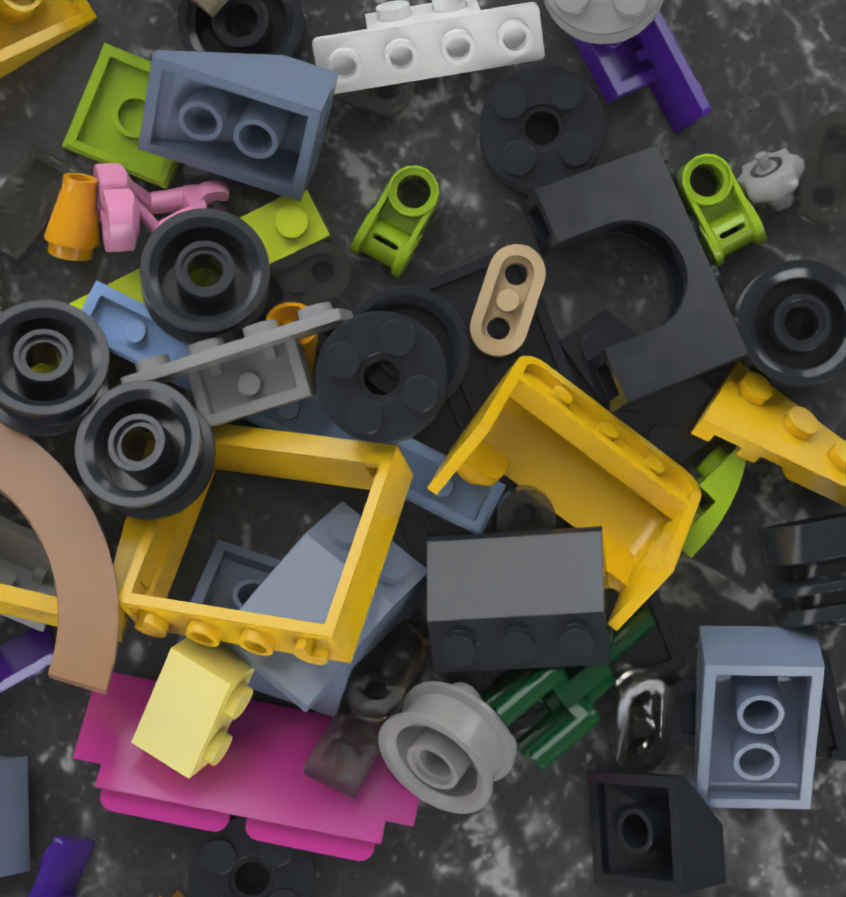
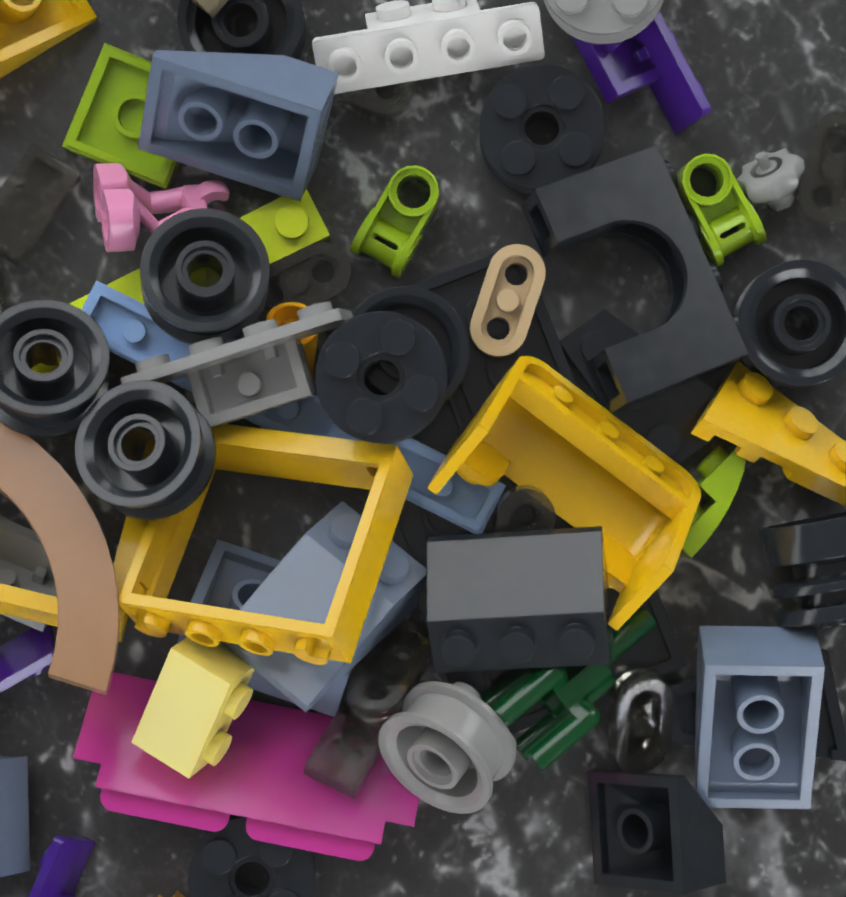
(74, 220): light orange cone -> none

